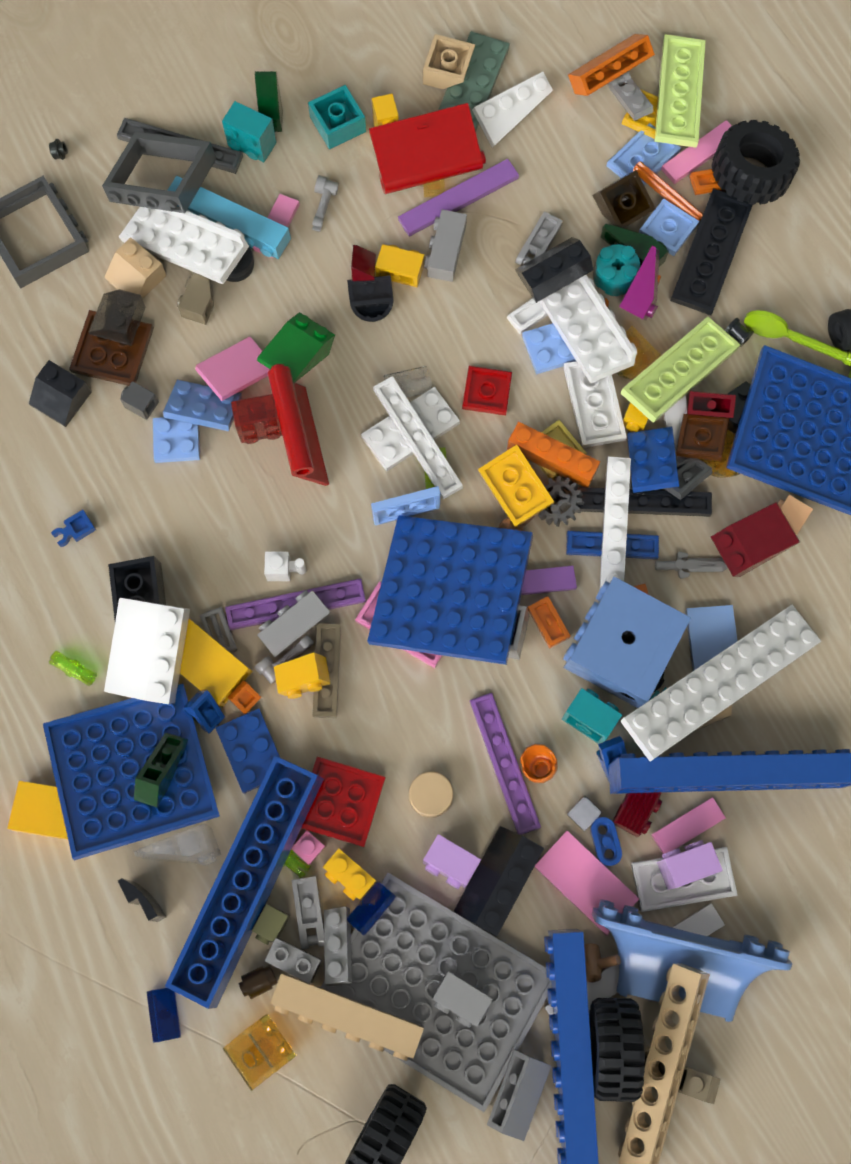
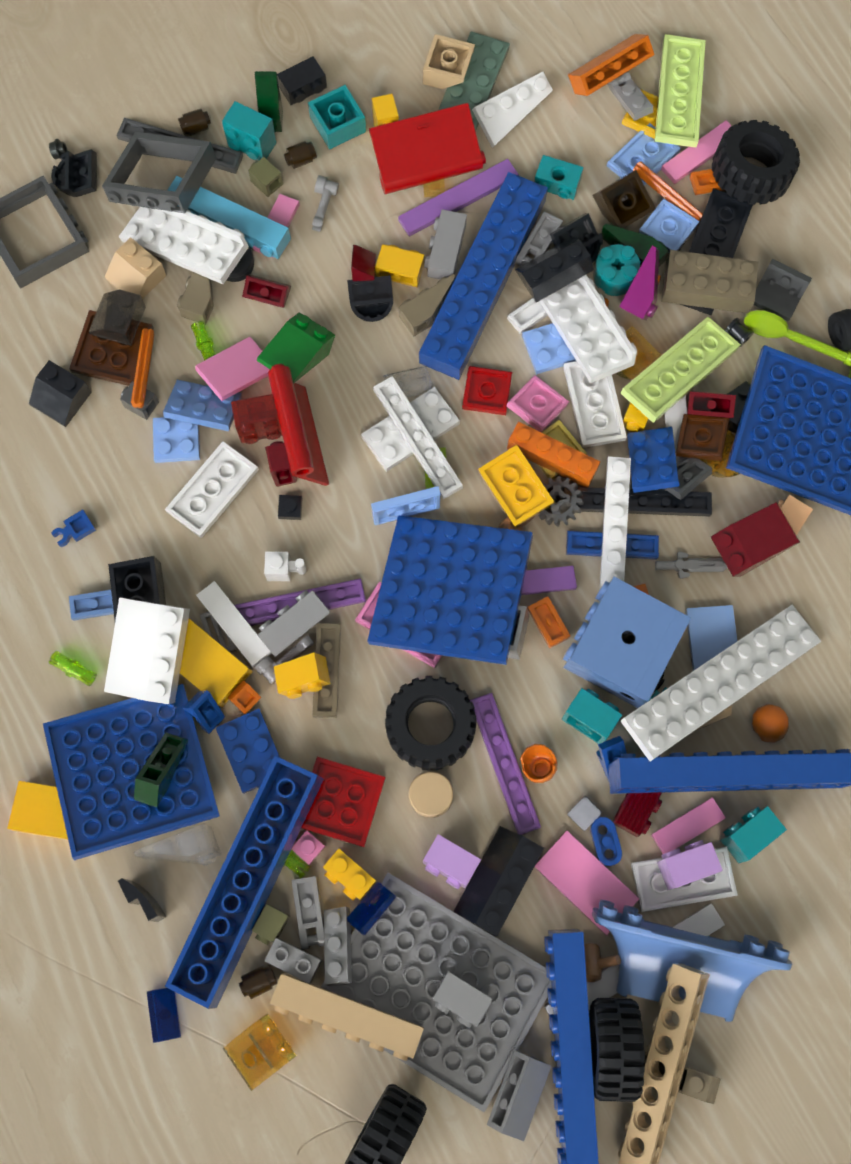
(76, 173): none -> black slope
(91, 605): none -> medium blue plate
(142, 368): none -> orange axle
(194, 122): none -> dark brown brick
(204, 342): none -> clear neon green pin
(212, 489): none -> white plate
(233, 624): none -> white tile
(265, 176): none -> olive brick
(266, 291): none -> dark red slope
(279, 464): none -> dark red brick
(290, 507): none -> black plate
(300, 154): none -> dark brown brick
(302, 80): none -> black brick
(423, 309): none -> dark tan slope
(425, 691): none -> black tyre
(483, 276): none -> blue brick
(537, 403): none -> bright pink tile
(568, 173): none -> teal brick
(582, 229): none -> black slope
(710, 281): none -> dark tan brick
(752, 835): none -> teal brick
(770, 723): none -> orange hair
(781, 289): none -> dark grey bracket

